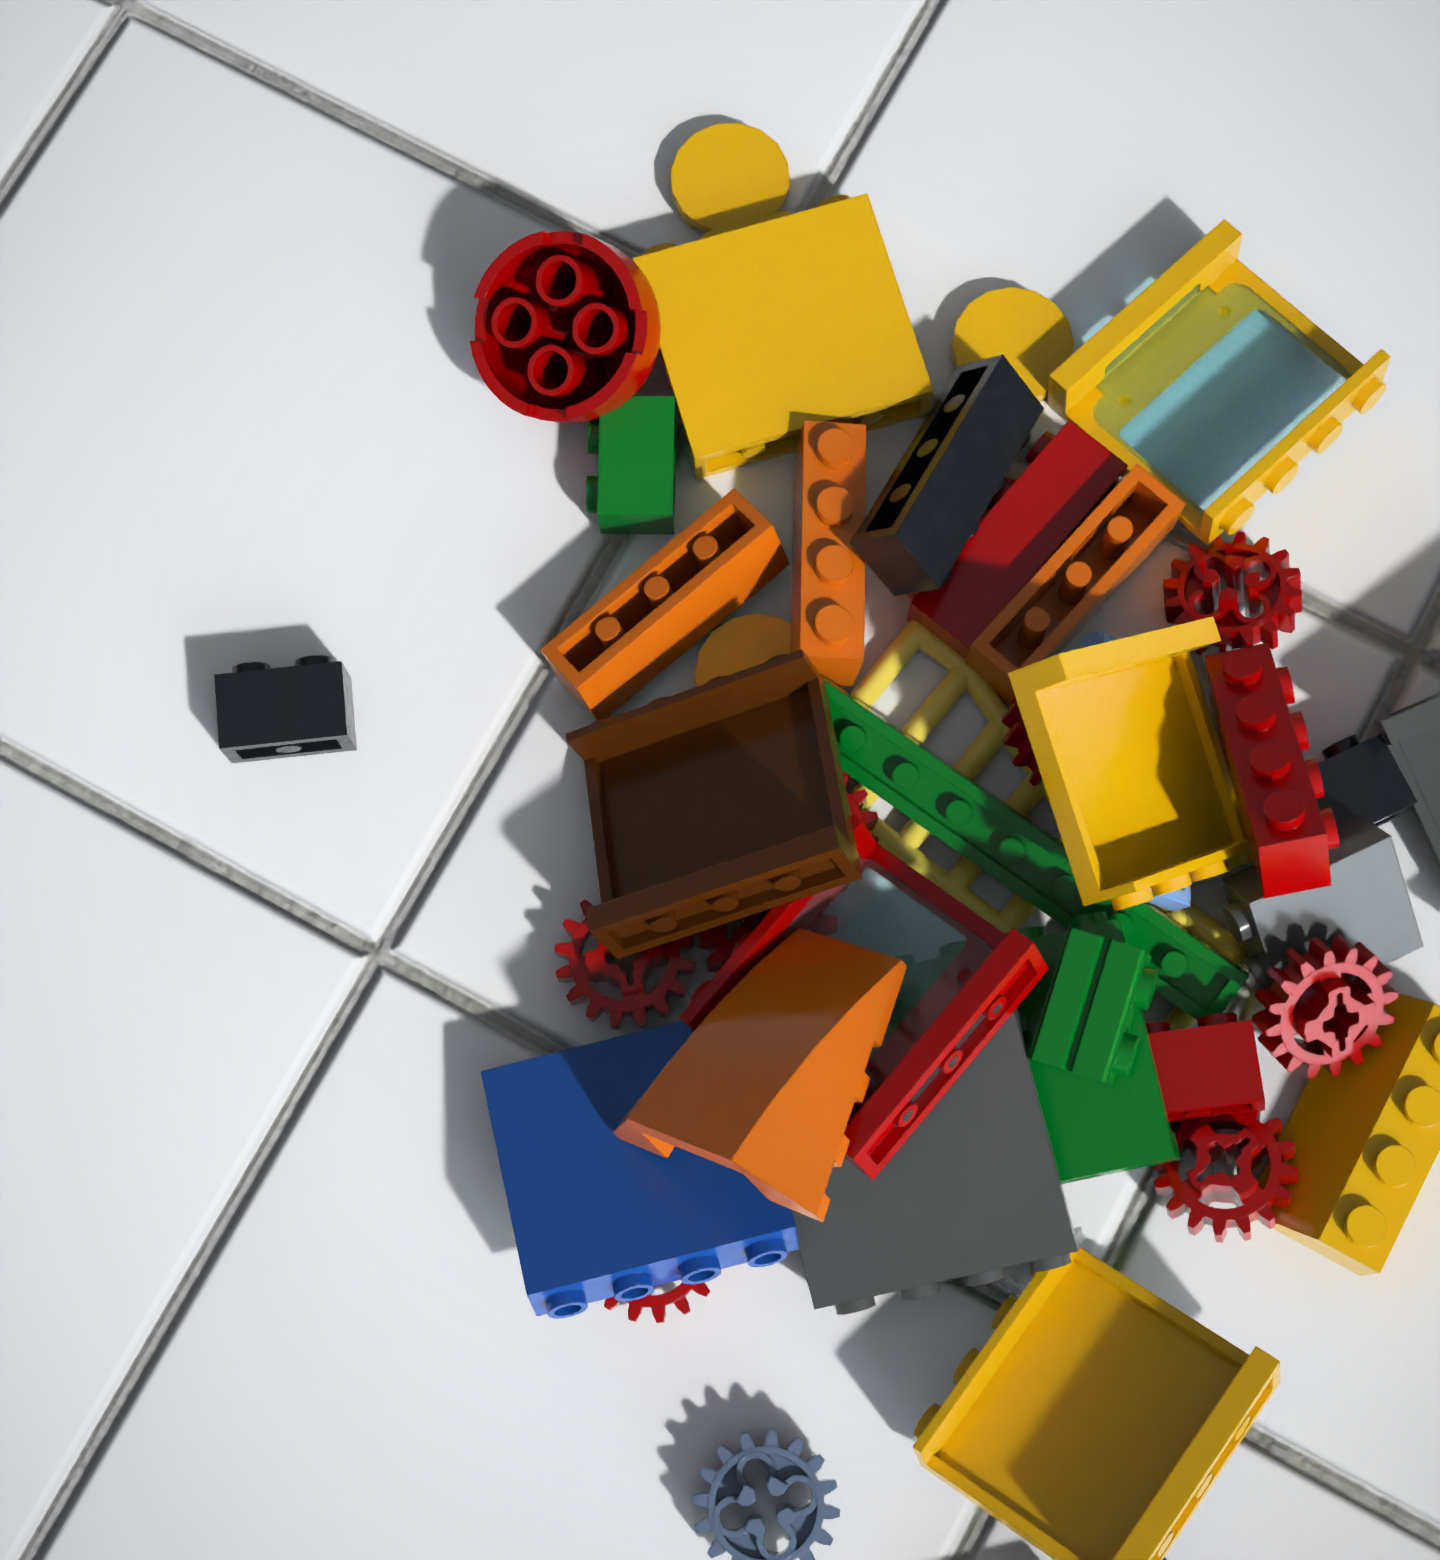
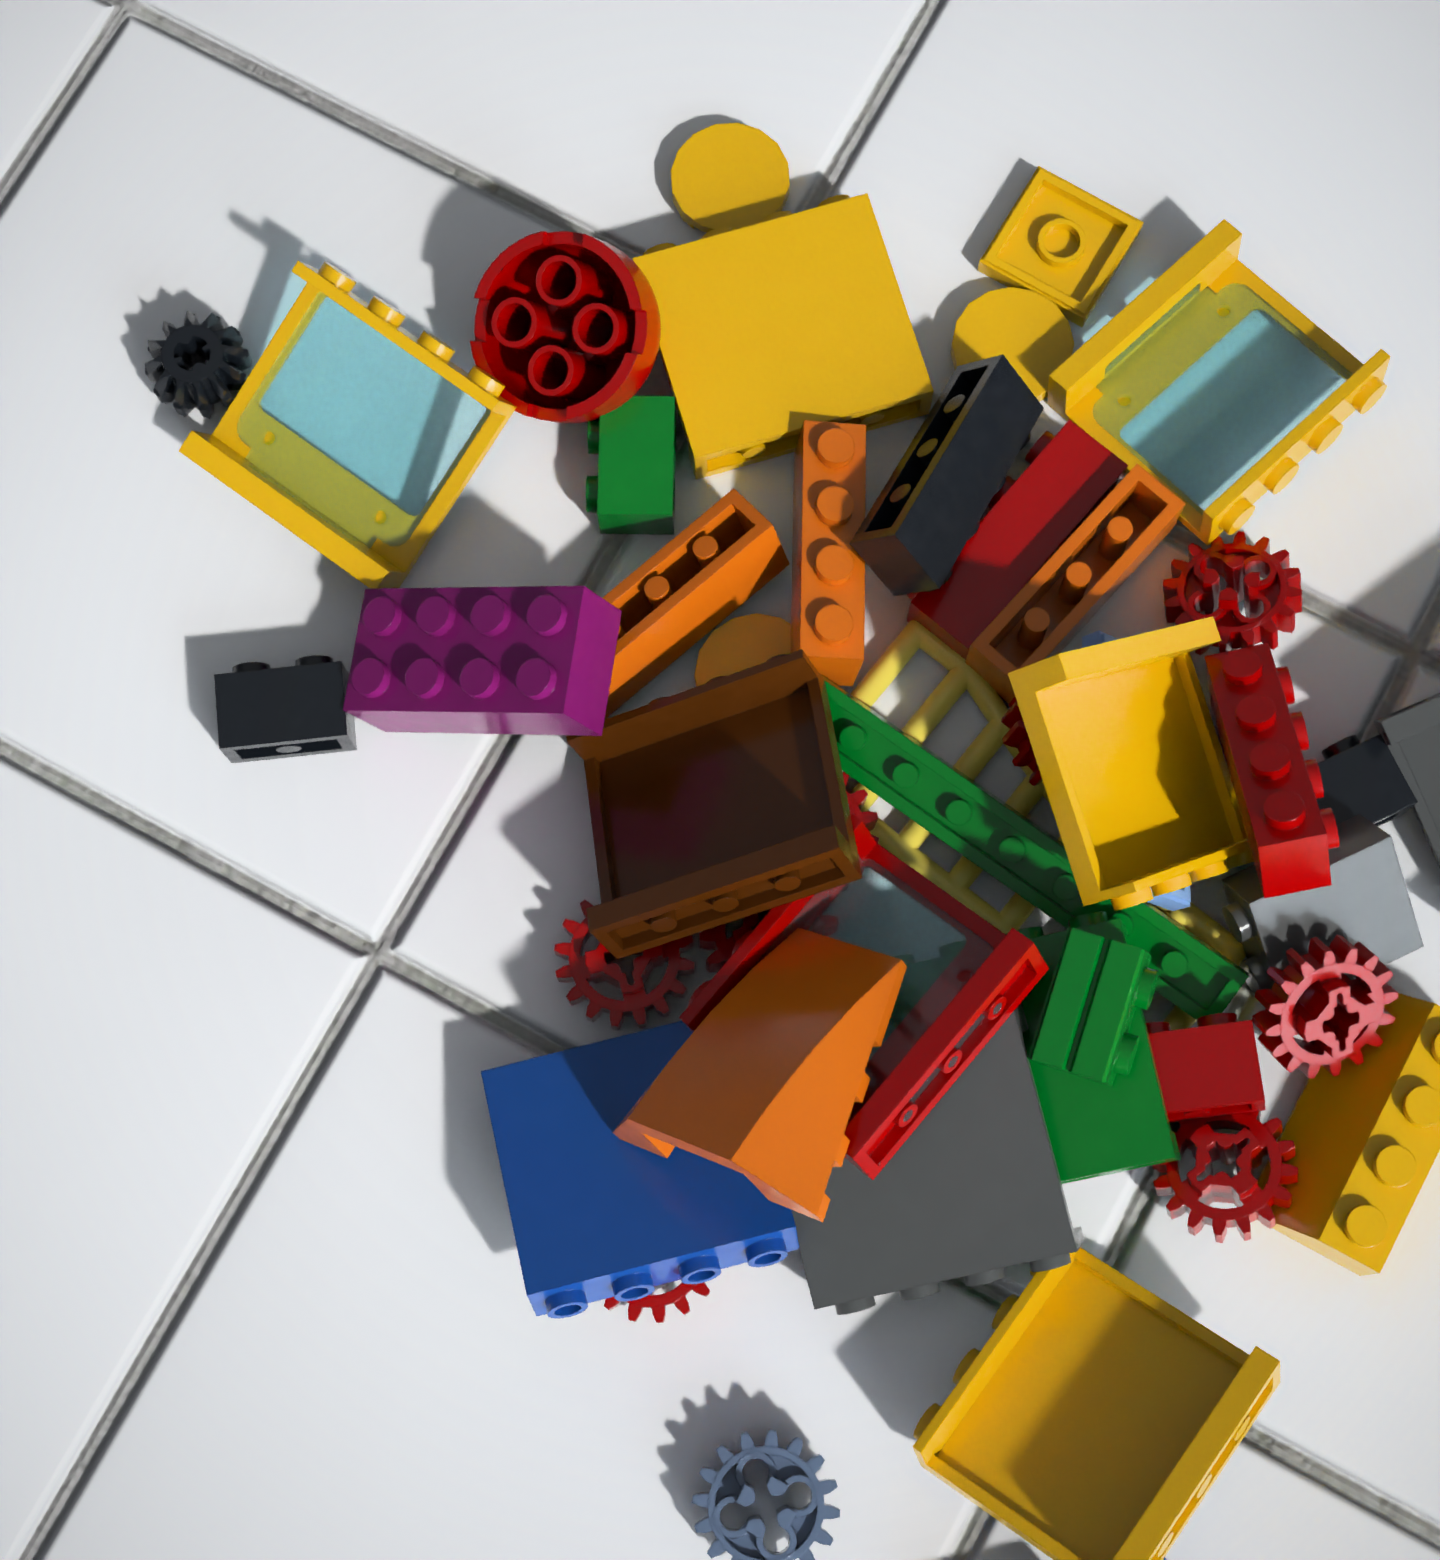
(190, 348): none -> black gear
(354, 430): none -> clear light blue panel
(484, 660): none -> magenta brick
(1060, 244): none -> yellow tile

